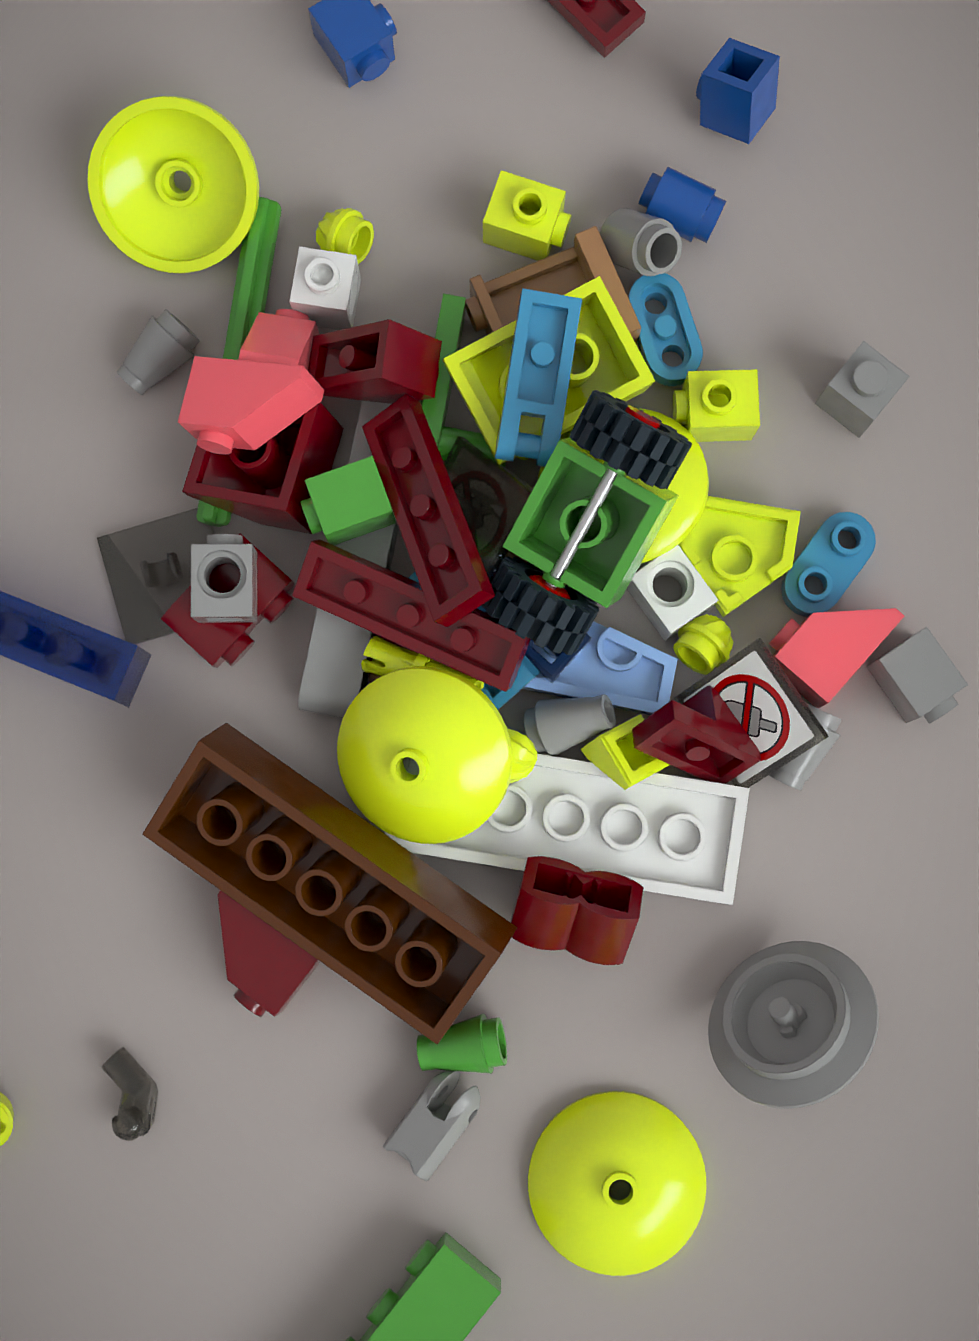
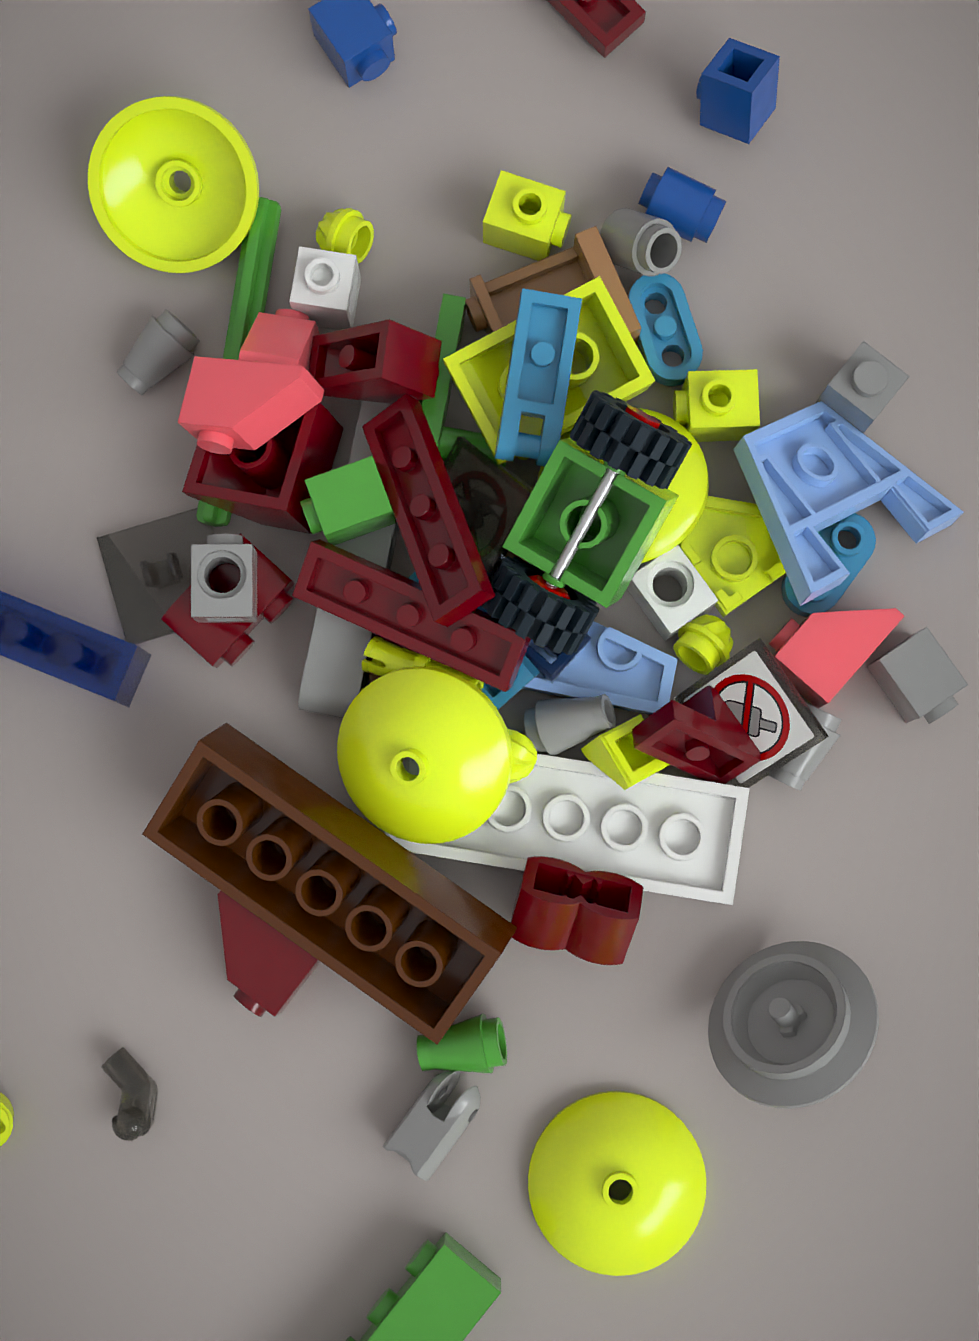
(819, 471): none -> light blue wing

